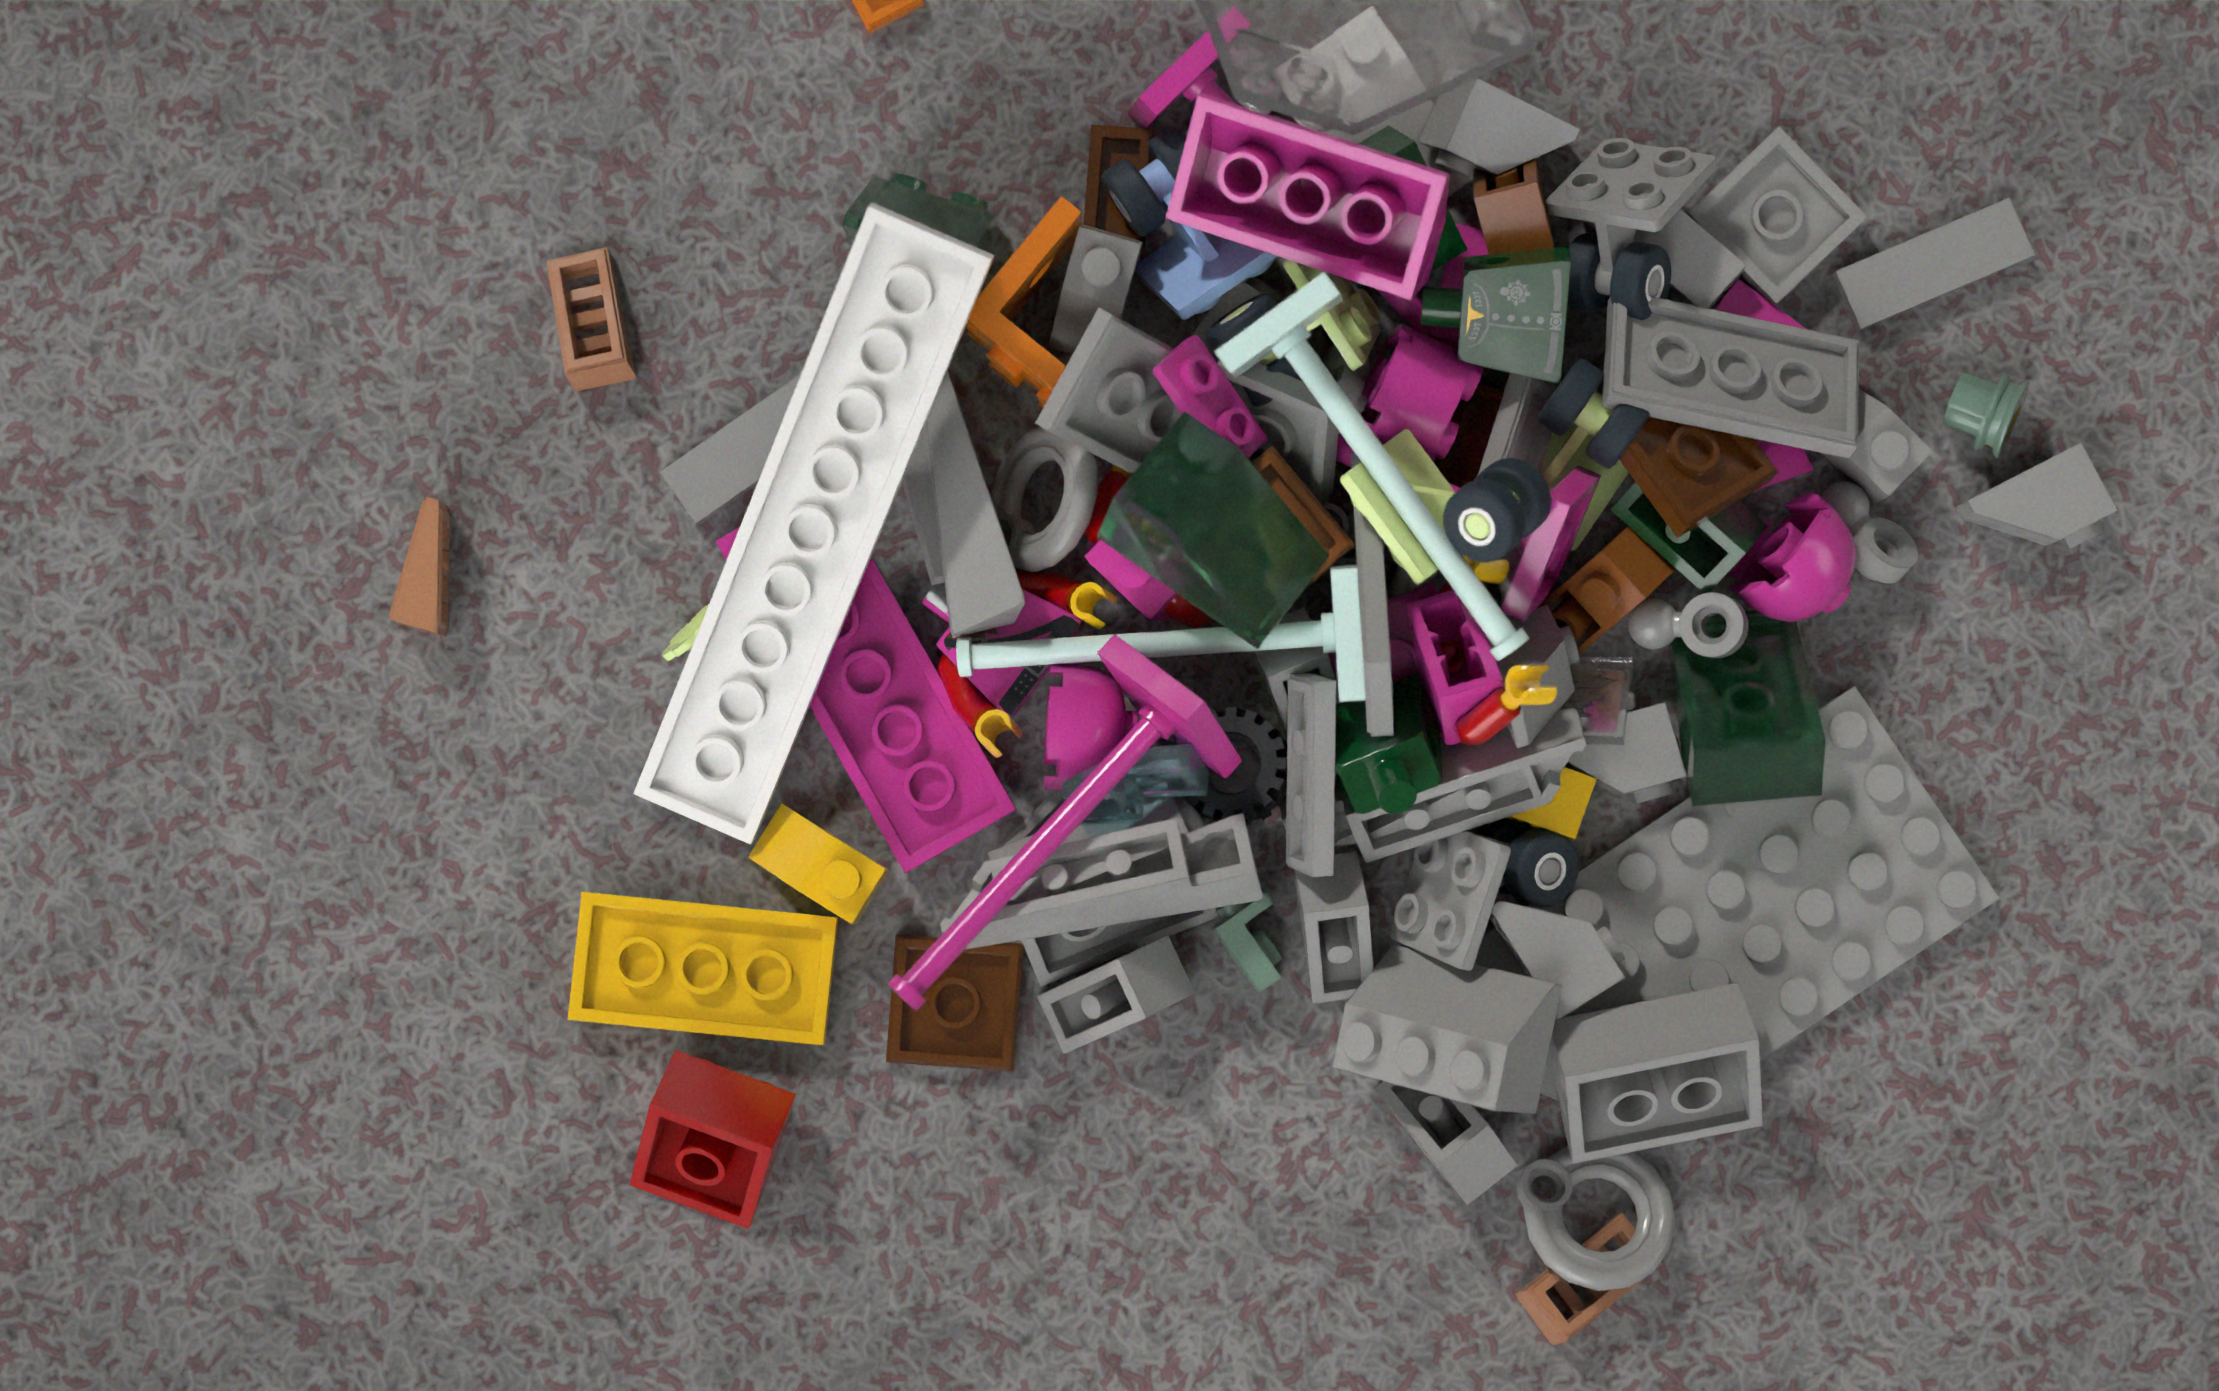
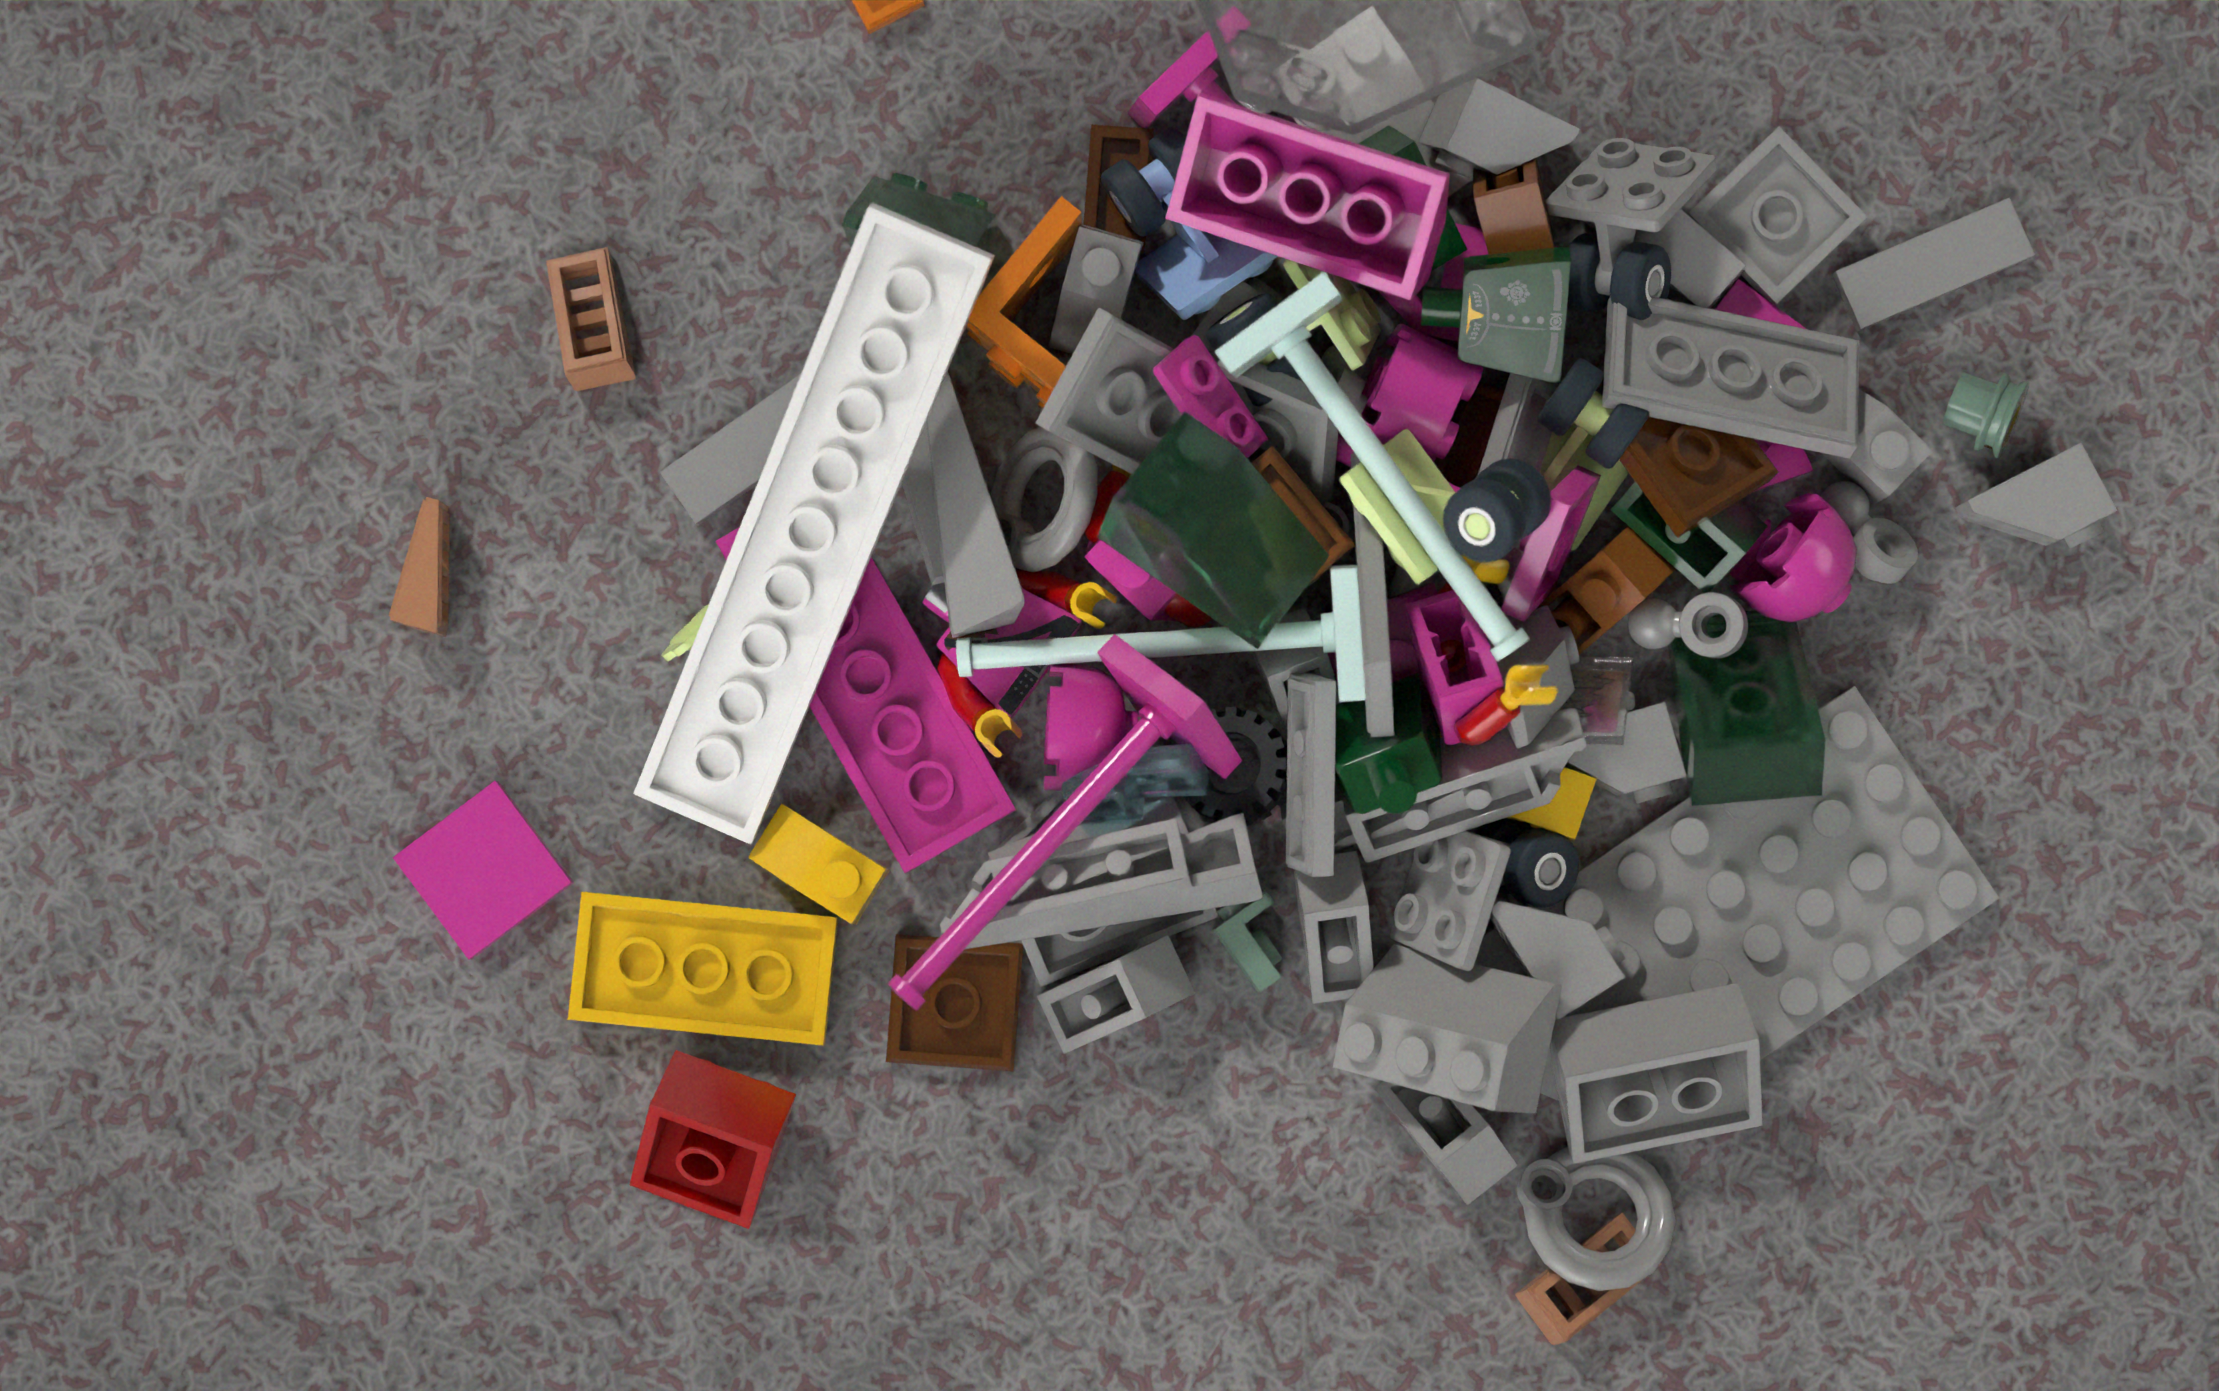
(483, 870): none -> dark pink tile

